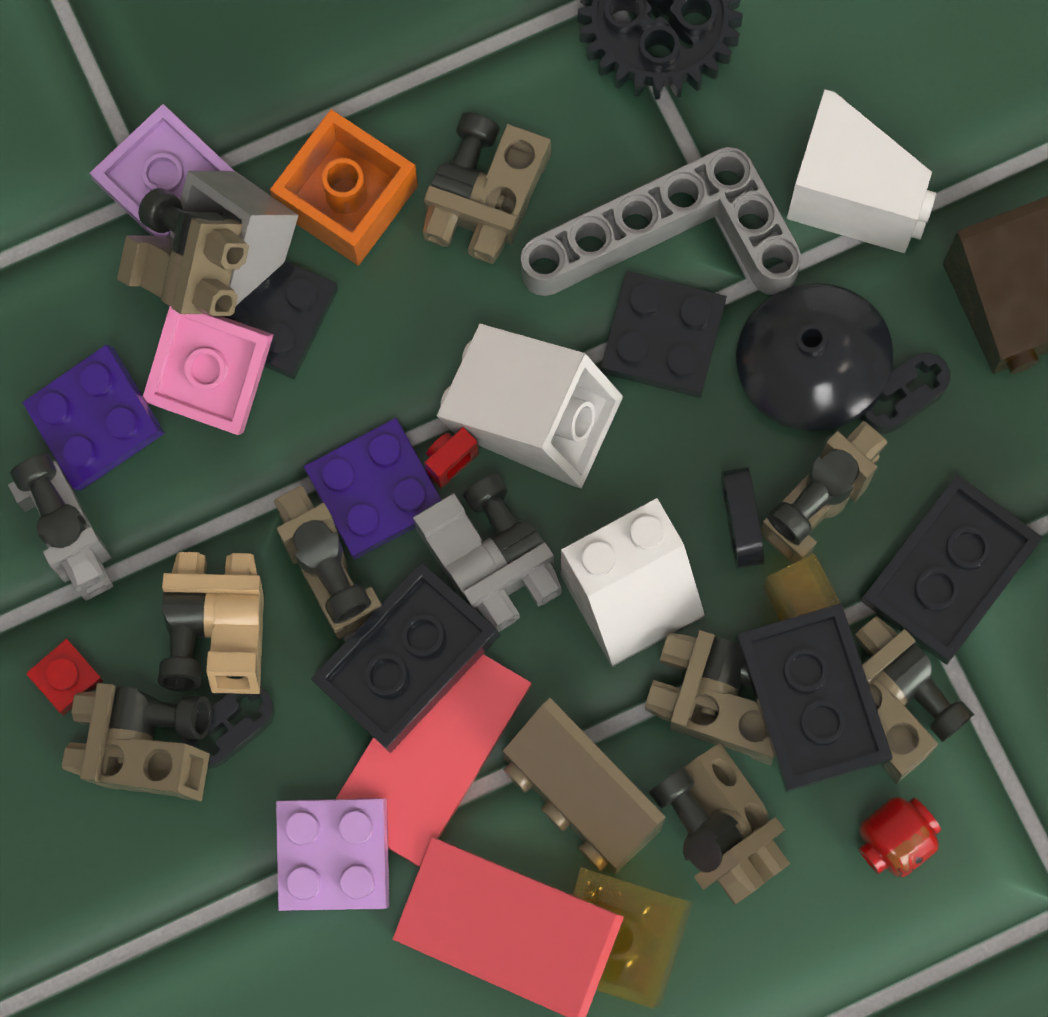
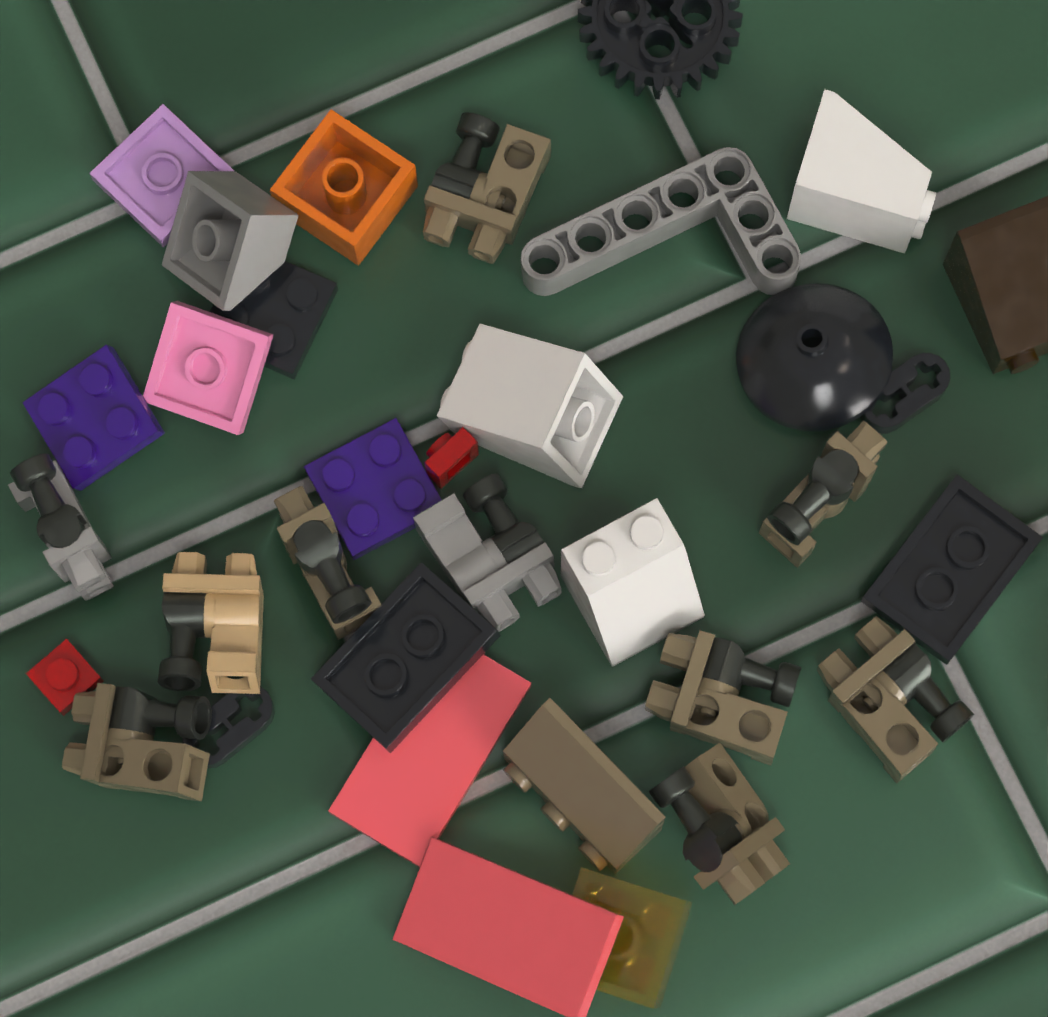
(193, 267): dark tan hips -> none
(332, 854): lavender plate -> none
(663, 334): black plate -> none
(742, 517): black beam -> none
(800, 589): clear yellow brick -> none
(814, 697): black plate -> none
(899, 836): red head -> none

